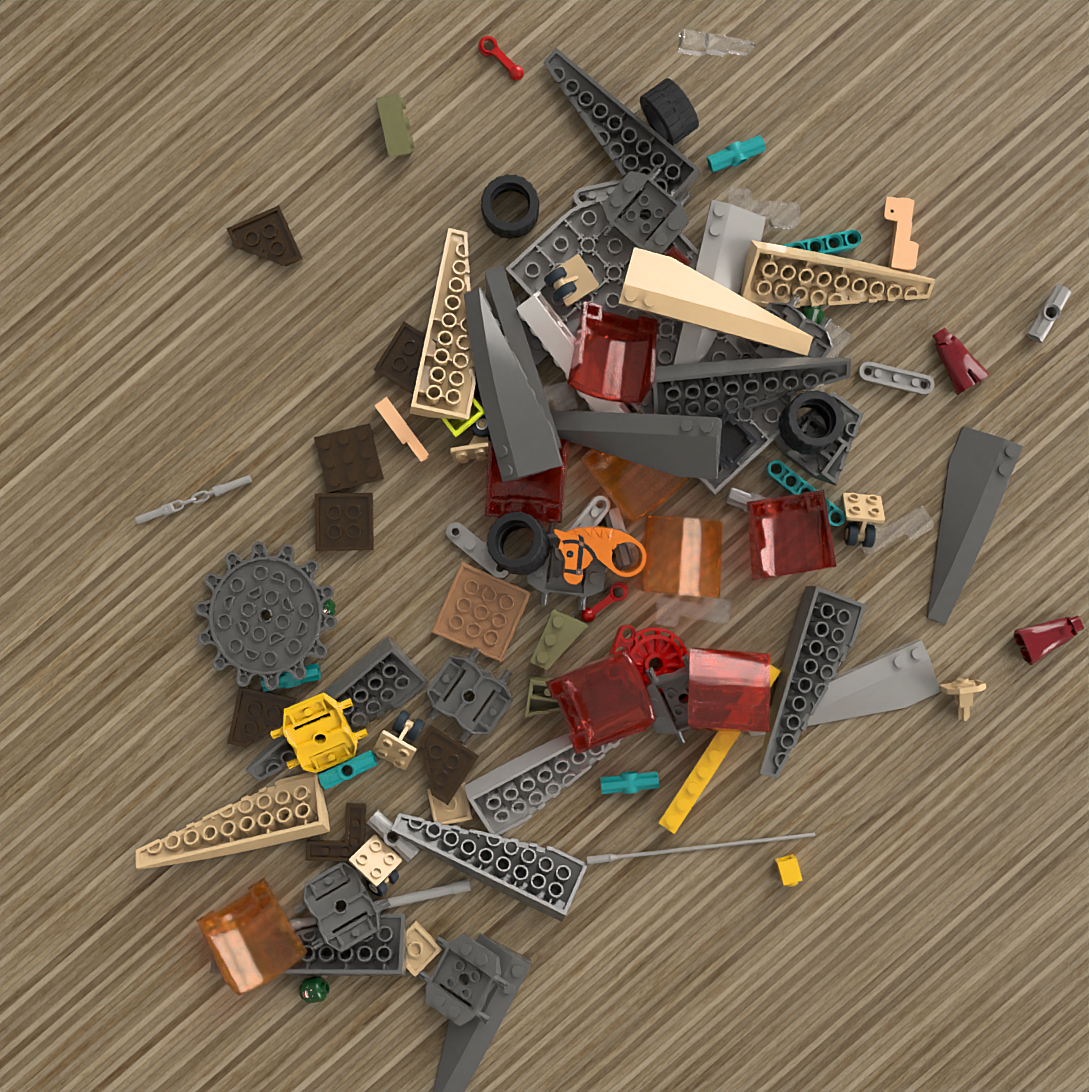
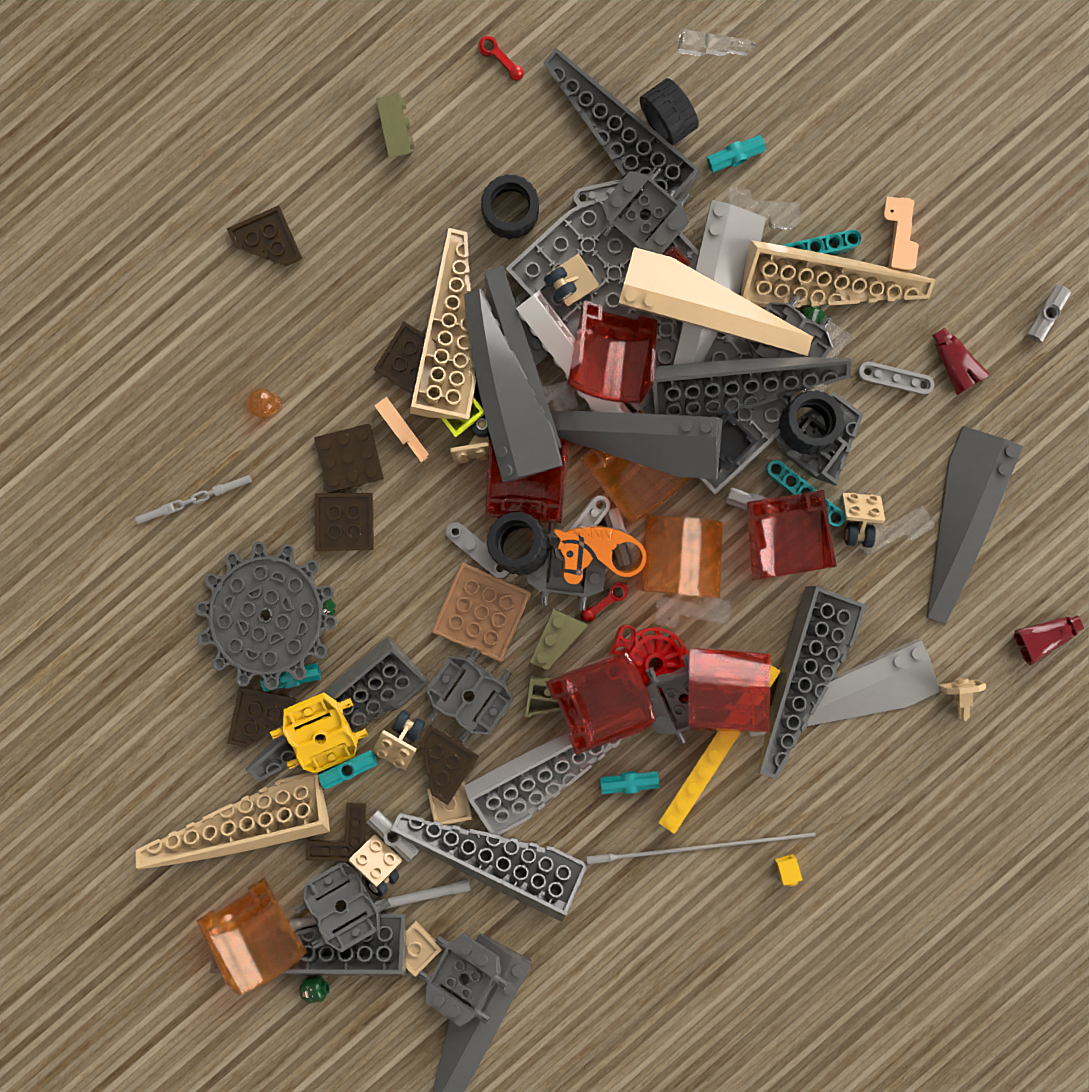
(263, 403): none -> clear orange hair

